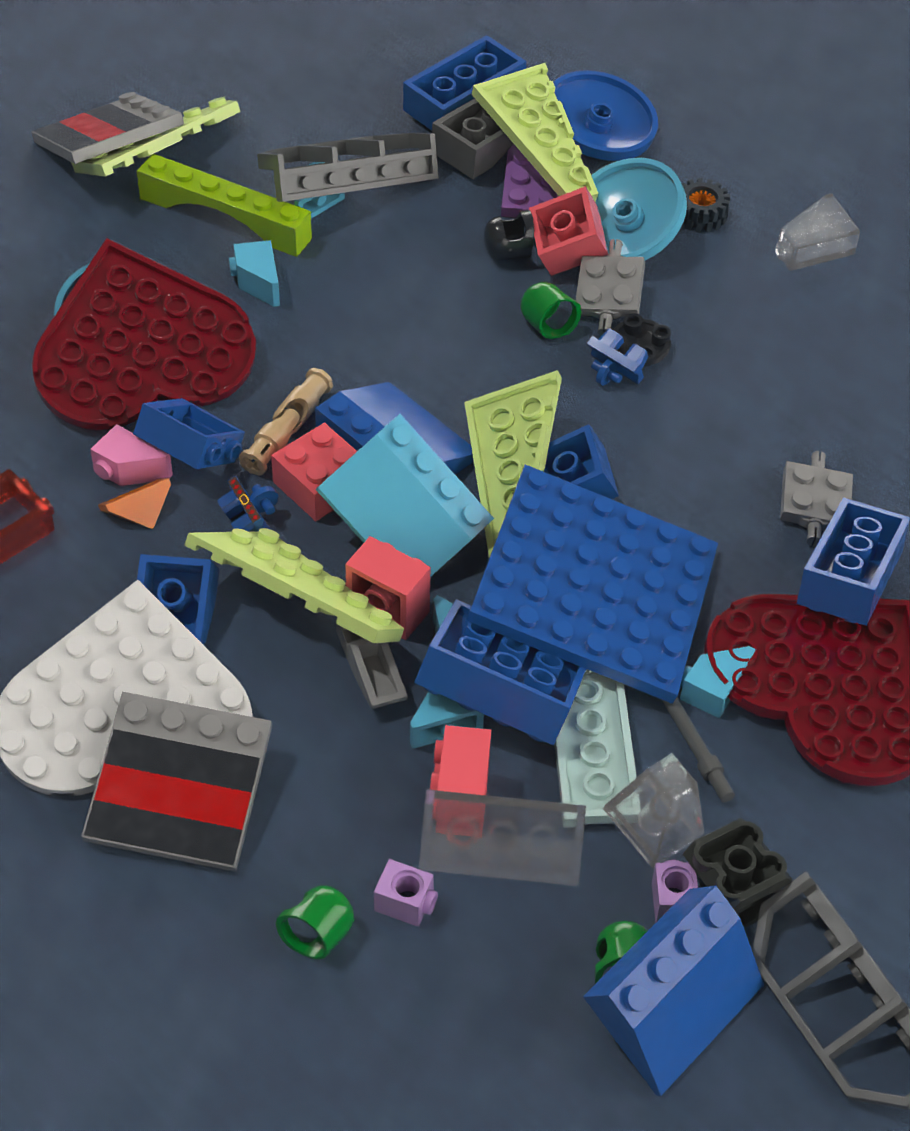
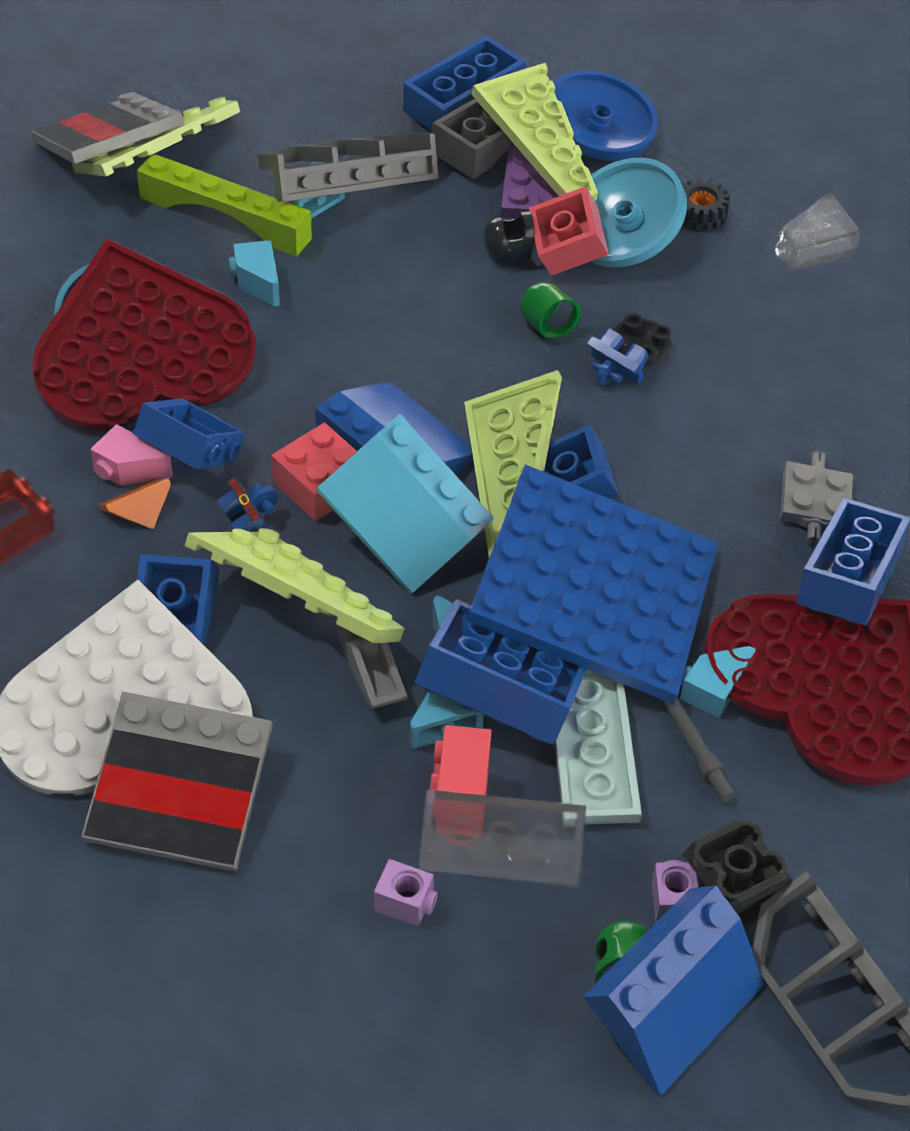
(276, 434): tan piece -> none
(324, 911): green helmet -> none
(391, 582): coral brick -> none
(610, 285): light grey plate -> none
(659, 810): clear slope -> none

